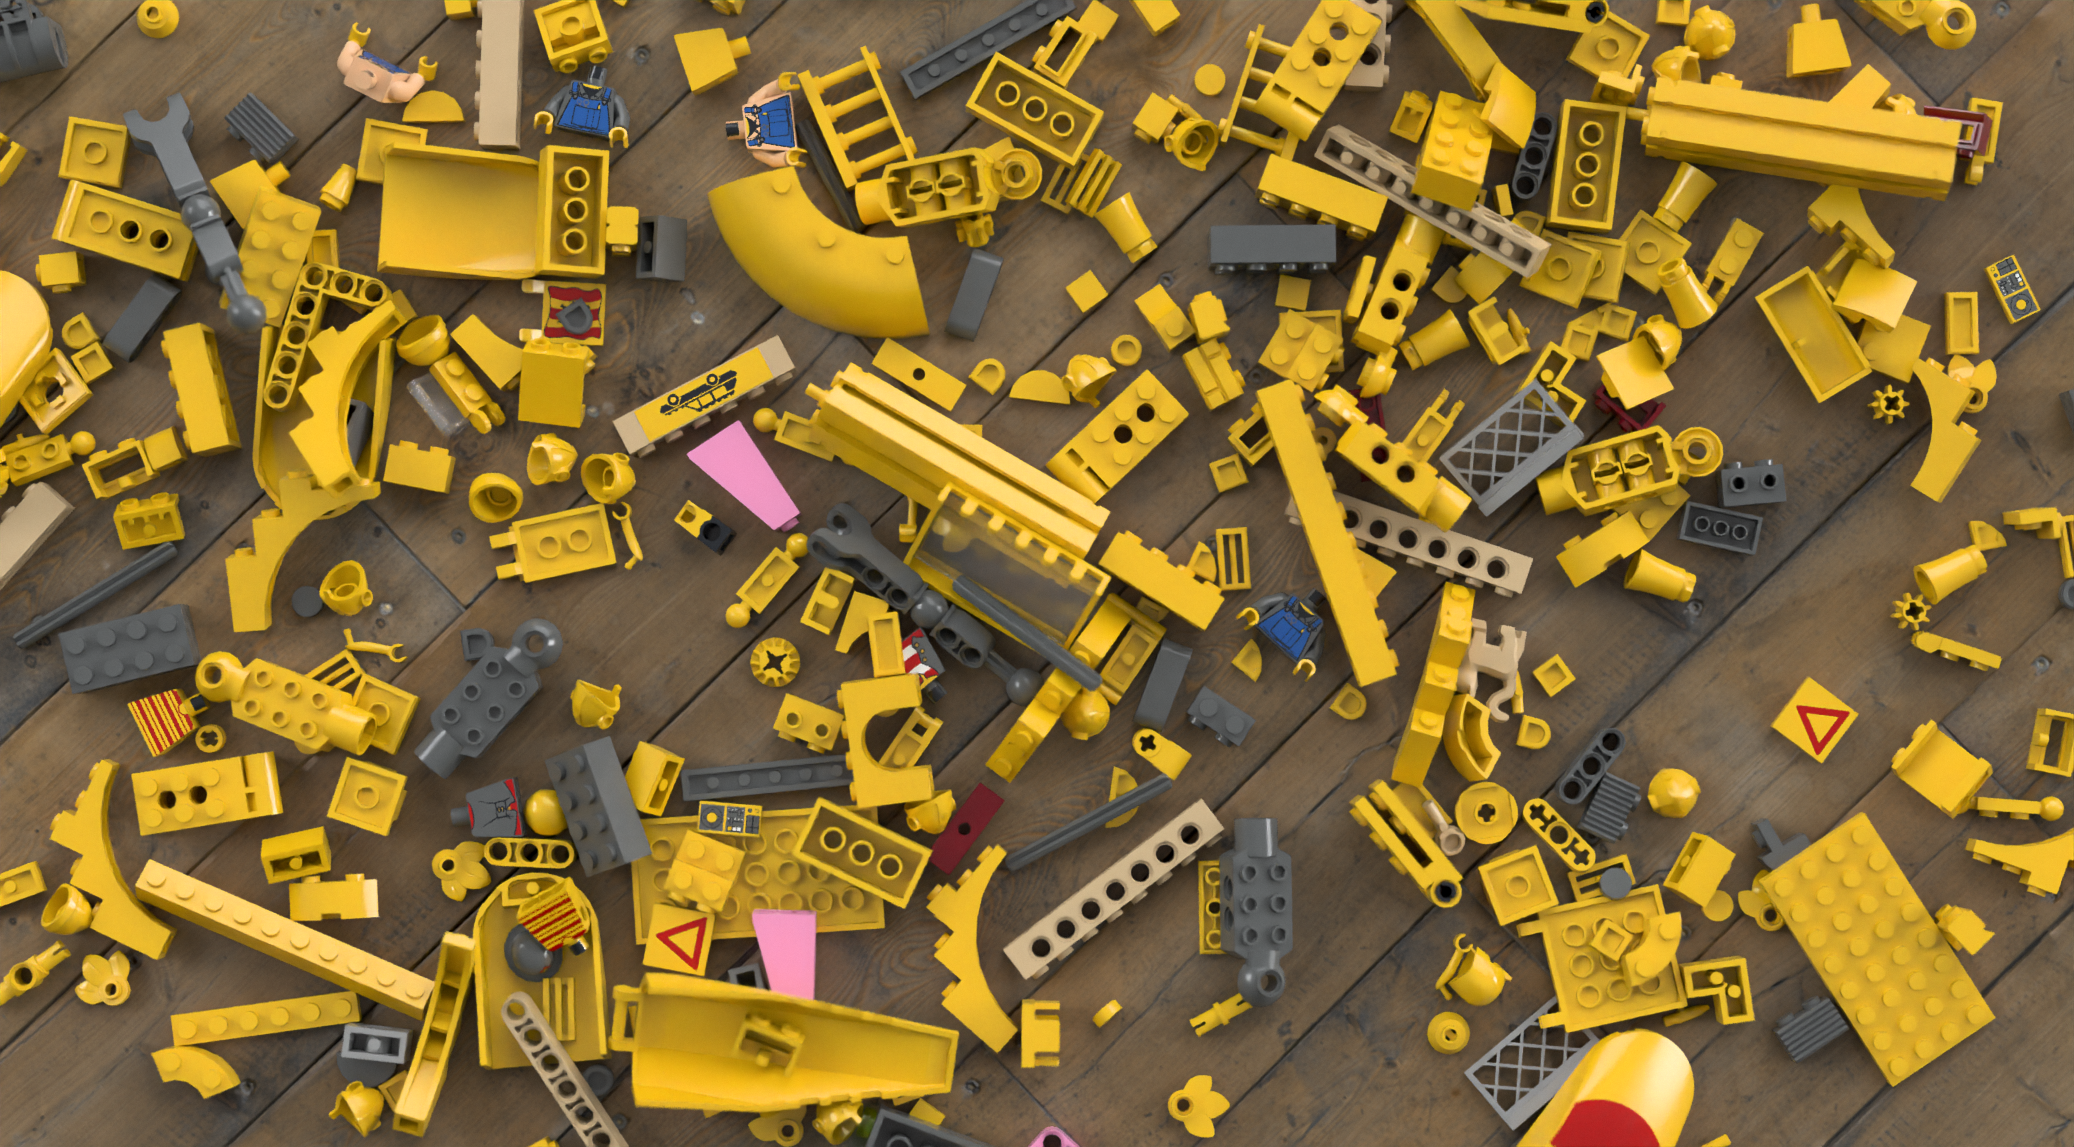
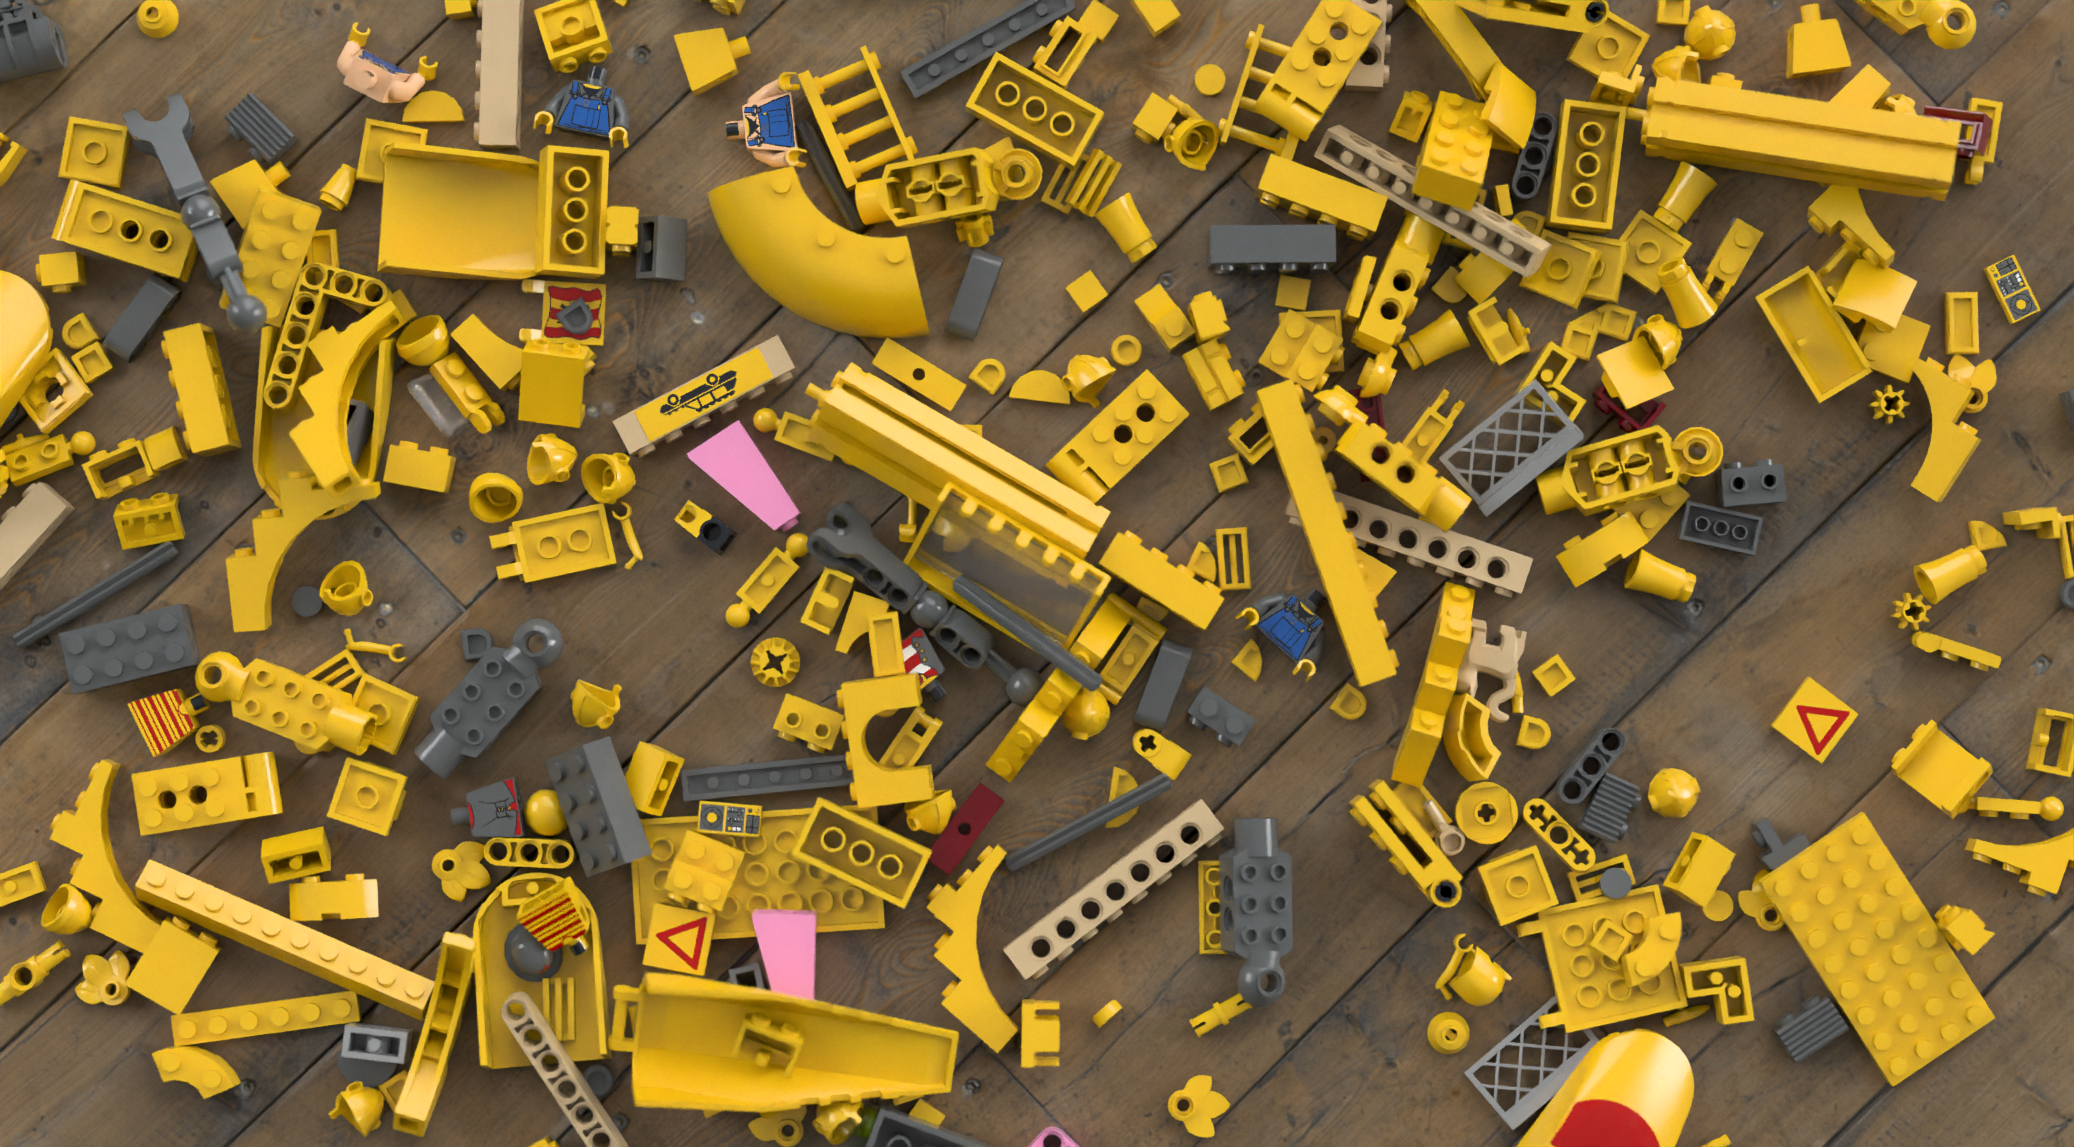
(173, 964): none -> yellow panel

